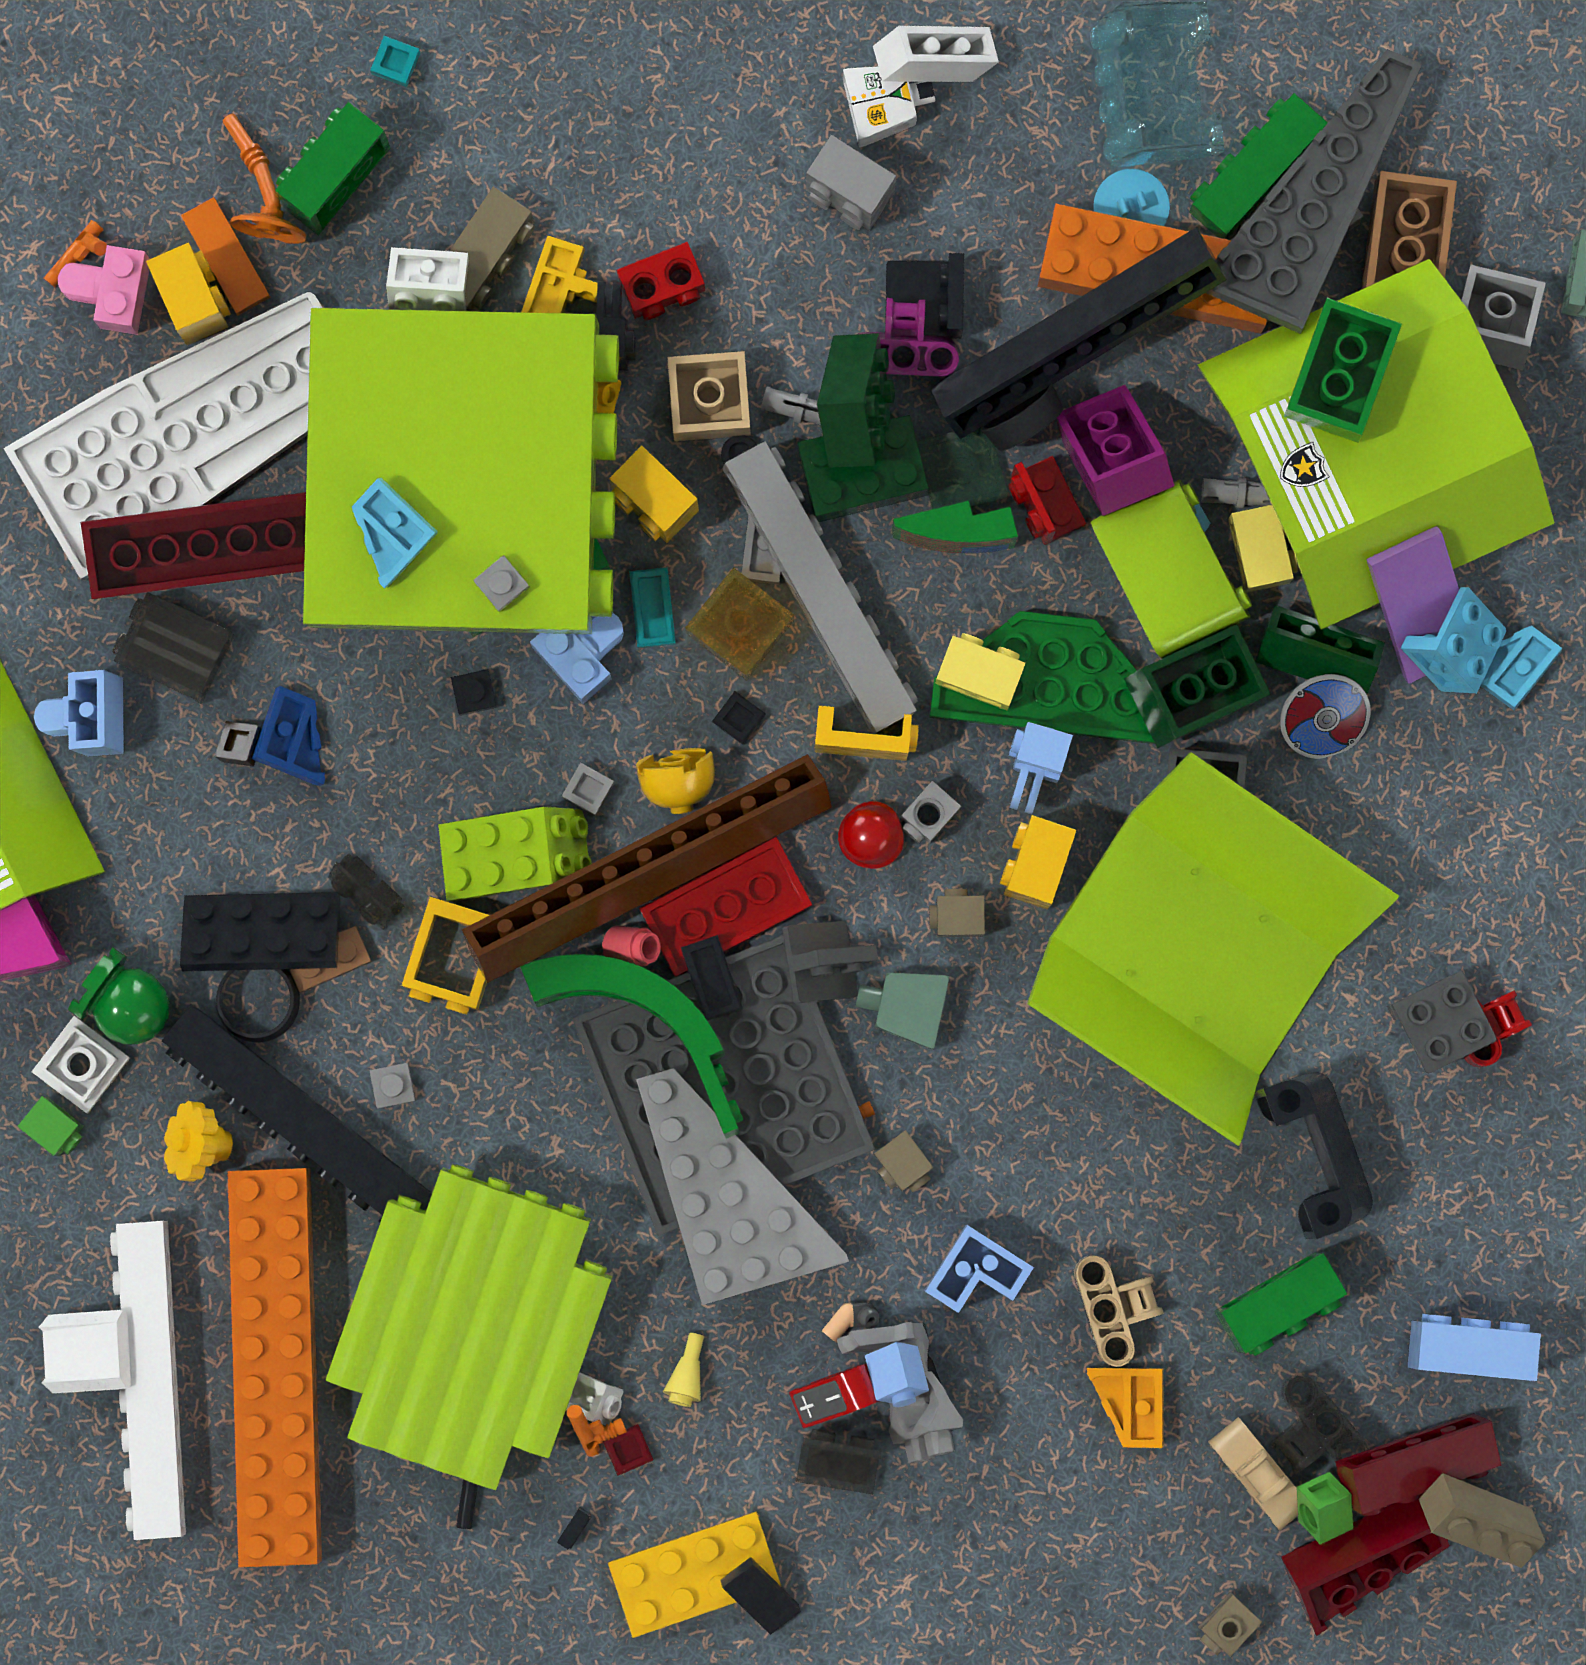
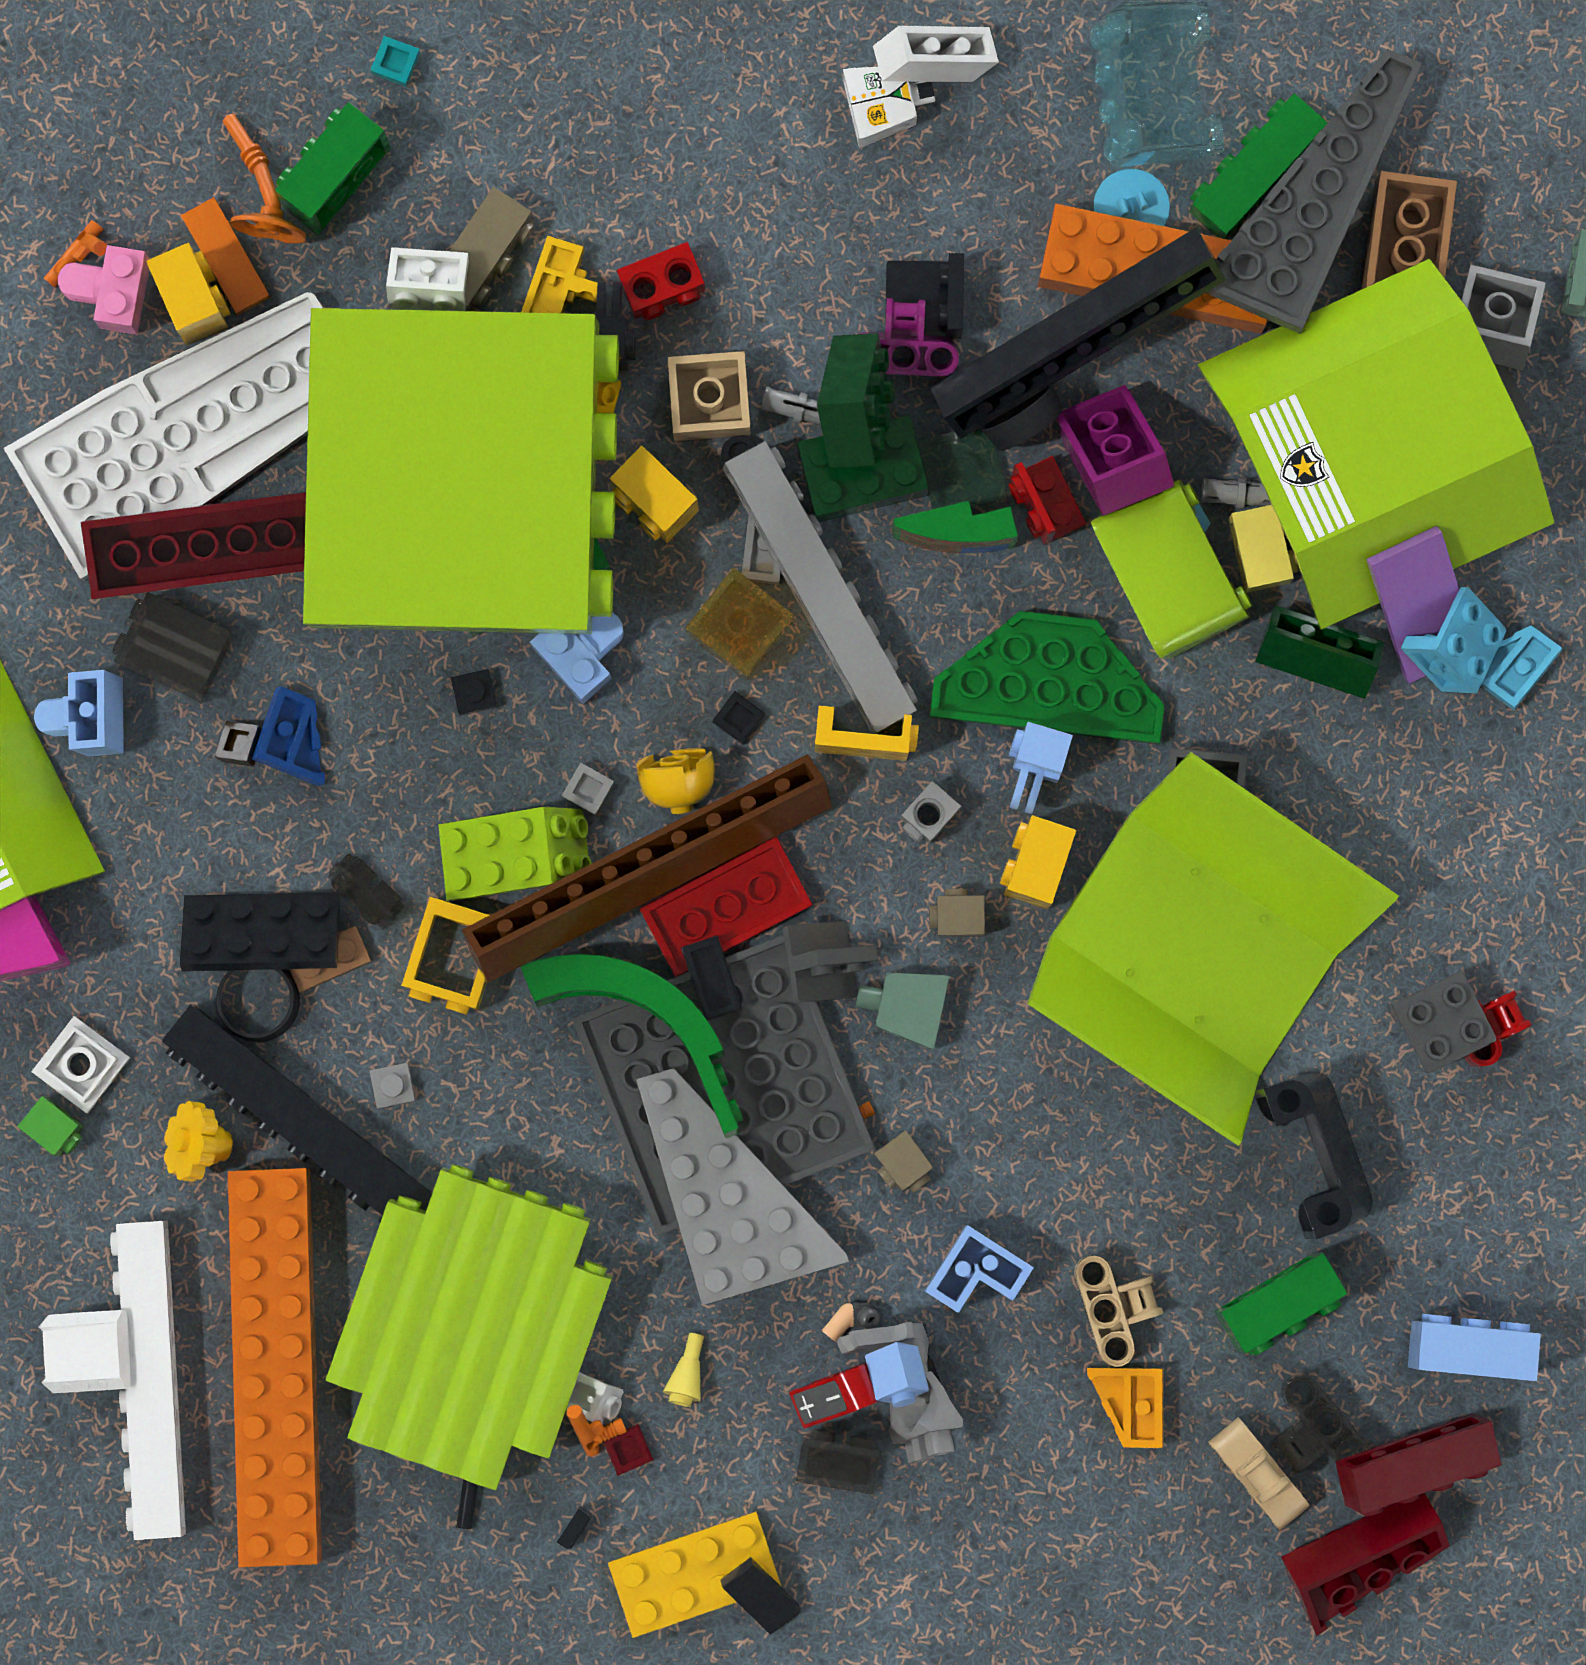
(126, 1003): green tile -> none
(391, 530): medium azure wing -> none
(501, 583): light grey plate -> none
(631, 945): coral brick -> none
(652, 607): teal tile -> none
(849, 184): light grey brick -> none
(871, 835): red helmet -> none
(980, 671): light yellow brick -> none
(1197, 686): dark green brick -> none
(1228, 1626): dark tan brick -> none
(1324, 1507): bright green brick -> none
(1325, 716): shield -> none
(1342, 370): green brick -> none
(1481, 1520): dark tan brick -> none

